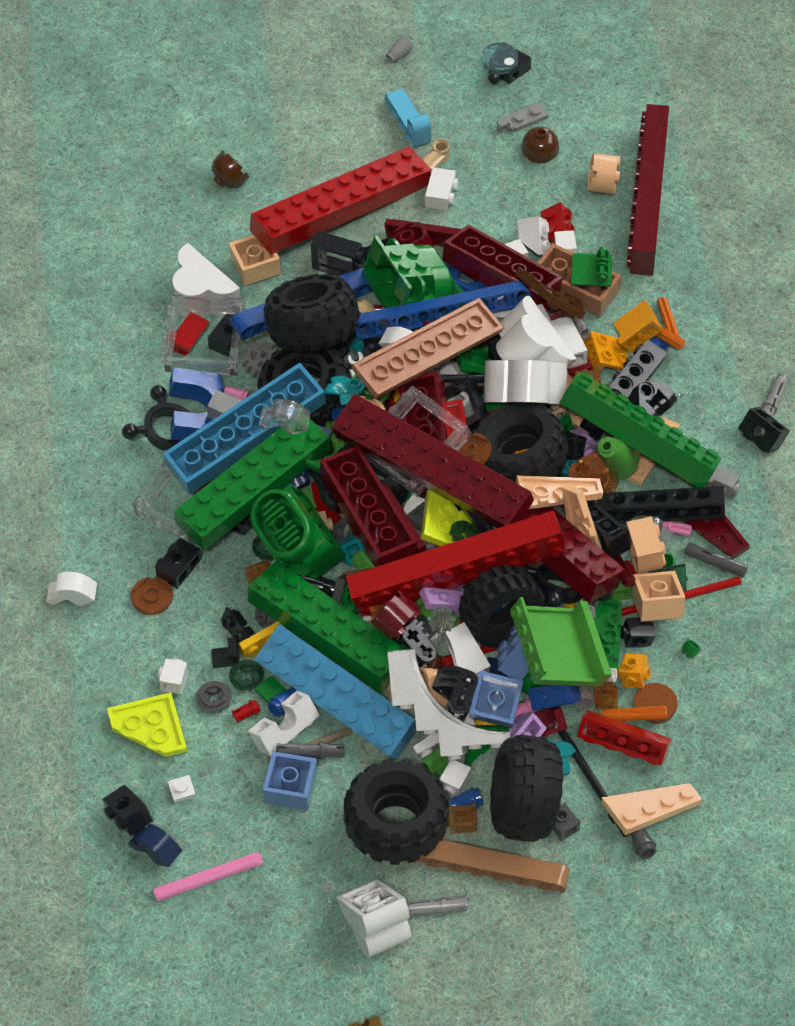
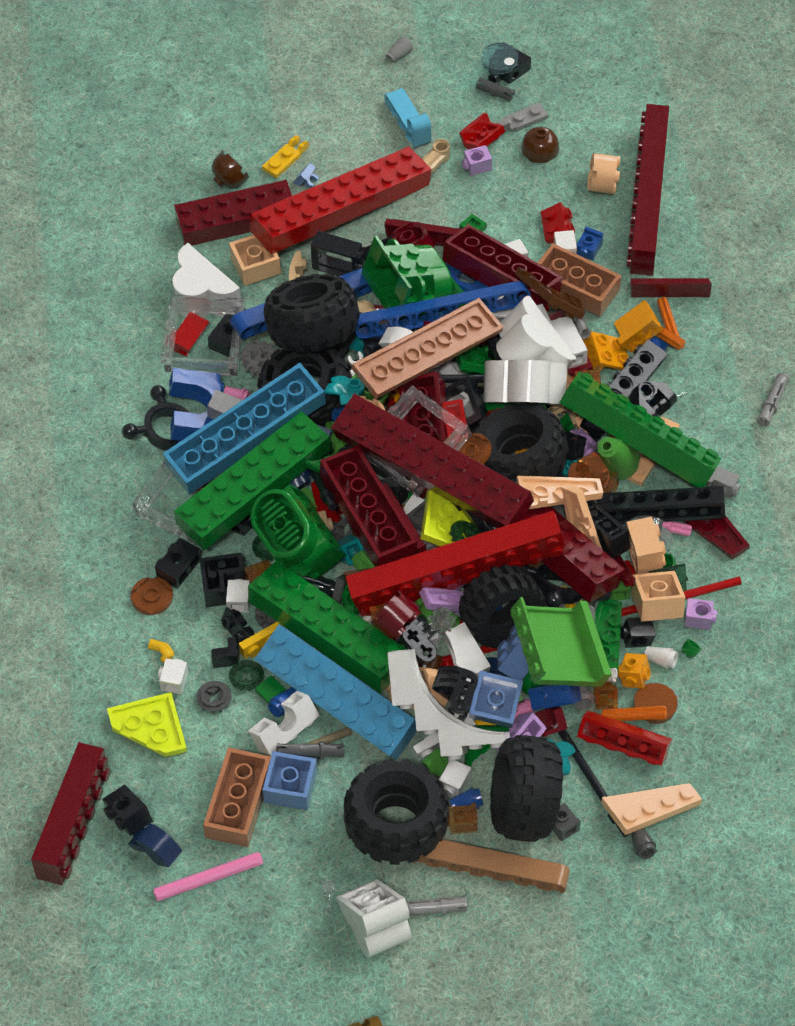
(70, 814): none -> dark red brick
(72, 586): white brick -> none
(162, 647): none -> yellow arm
(181, 789): white plate -> none
(215, 576): none -> black brick
(226, 213): none -> dark red brick
(237, 797): none -> nougat brick
(238, 595): none -> white brick
(246, 711): red pin -> none
(285, 157): none -> yellow hinge
(287, 414): clear brick -> none
(297, 266): none -> tan slope
(305, 176): none -> medium blue tile
(440, 189): white brick -> none
(475, 222): none -> green plate
(477, 160): none -> lavender brick
(480, 132): none -> red bracket
(495, 89): none -> dark grey pin
(534, 234): white slope -> none
(589, 243): none -> blue brick
(592, 268): green hinge -> none
(661, 656): none -> white cone
(670, 287): none -> dark red panel
(696, 607): none -> lavender brick
(715, 559): dark grey pin -> none
(774, 431): black brick -> none

